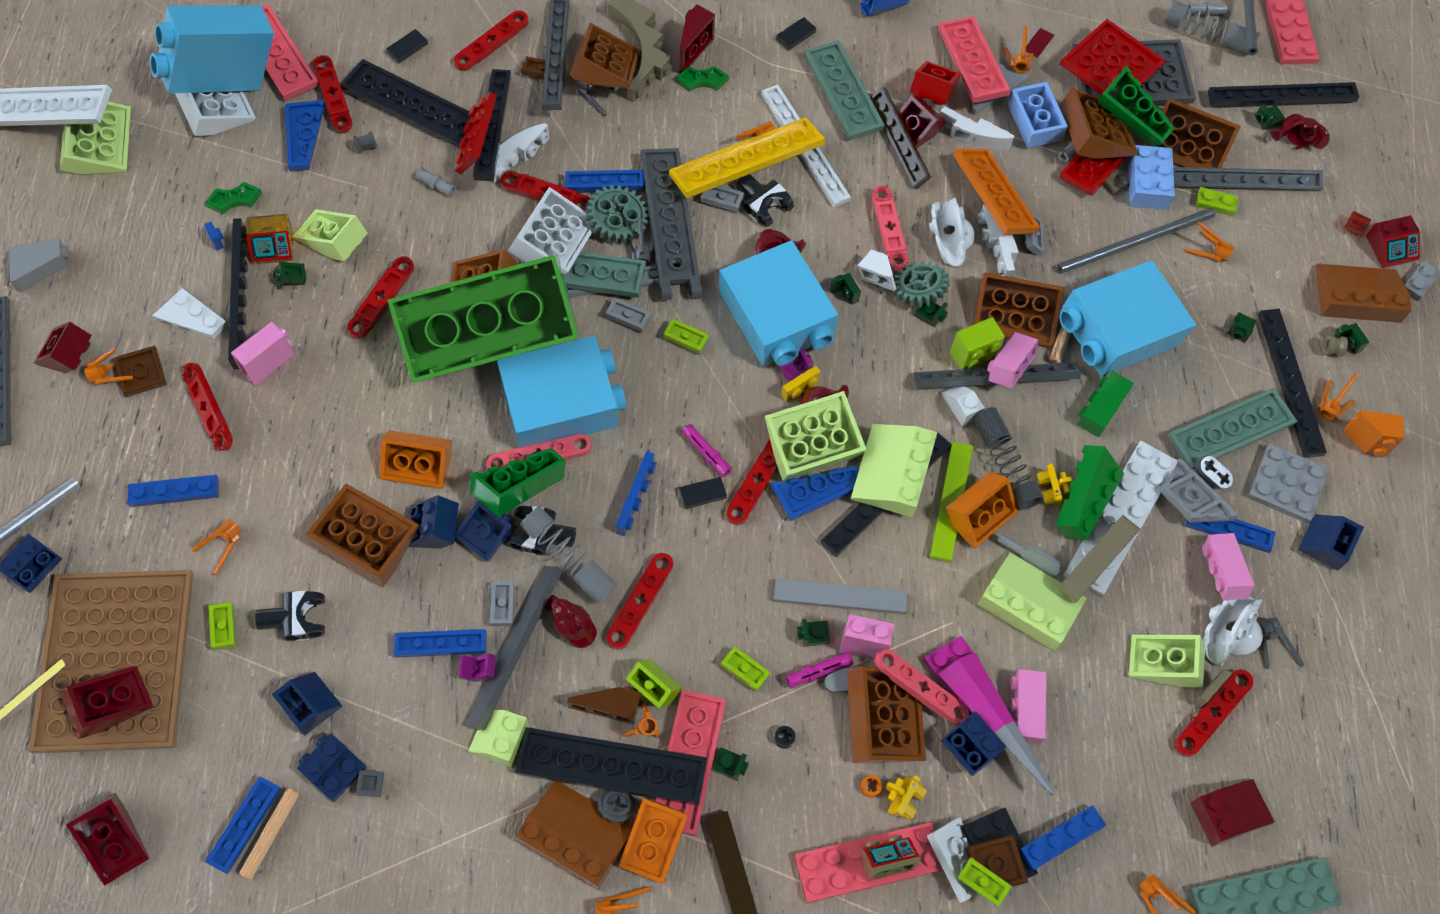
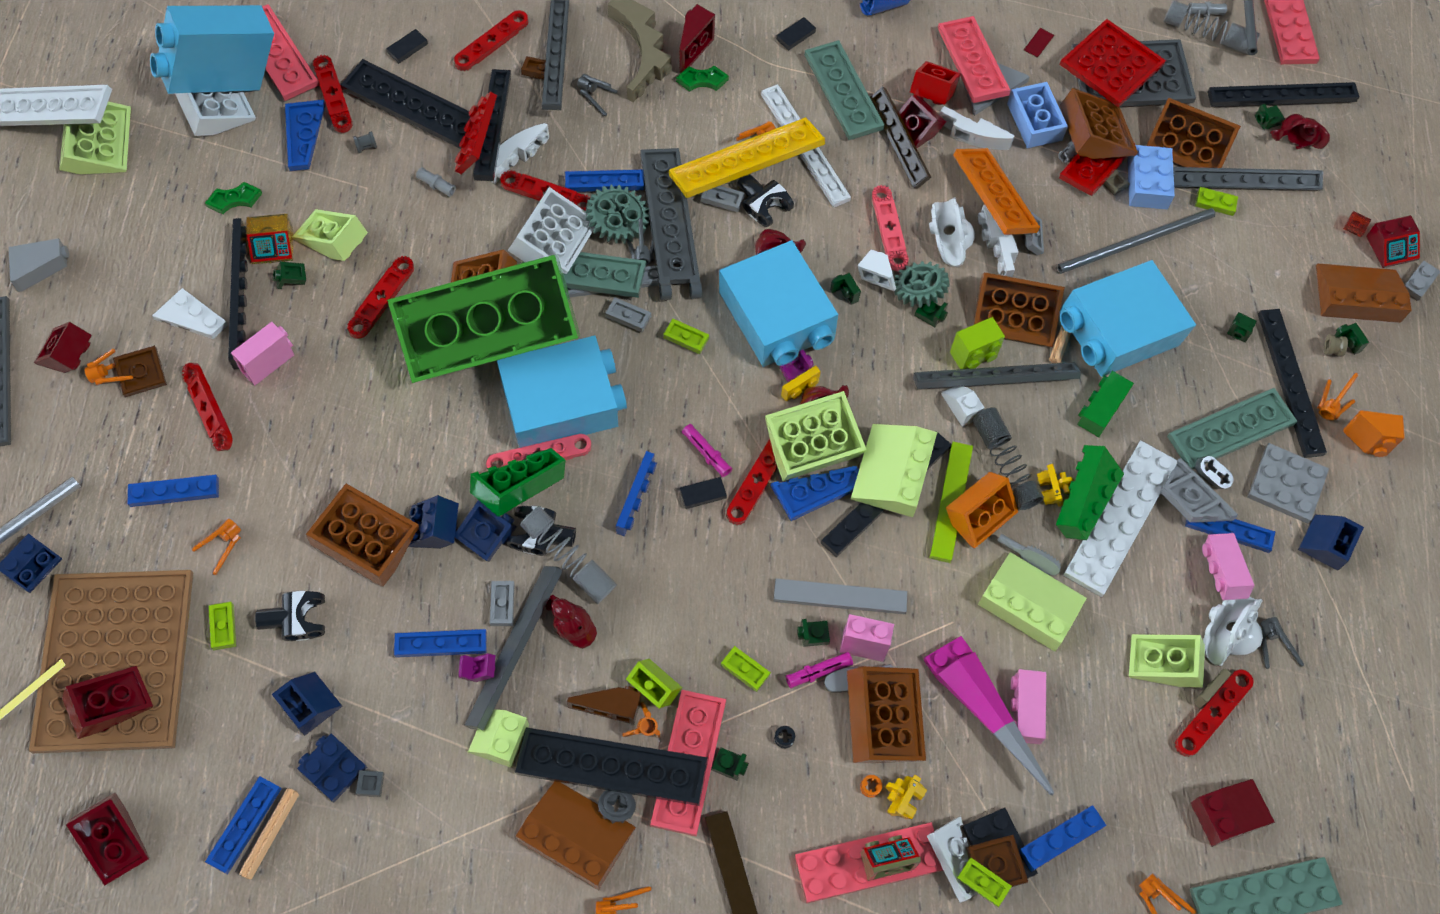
(215, 235): blue plate -> none
(415, 459): orange slope -> none
(604, 59): dark orange slope -> none
(633, 614): red piece -> none
(653, 840): orange plate -> none
(909, 679): coral piece -> none
(974, 744): dark blue slope -> none
(1012, 360): bright pink brick -> none
(1021, 62): orange plant -> none
(1099, 558): dark tan beam -> none
(1135, 109): green wedge -> none
(1222, 249): orange plant -> none

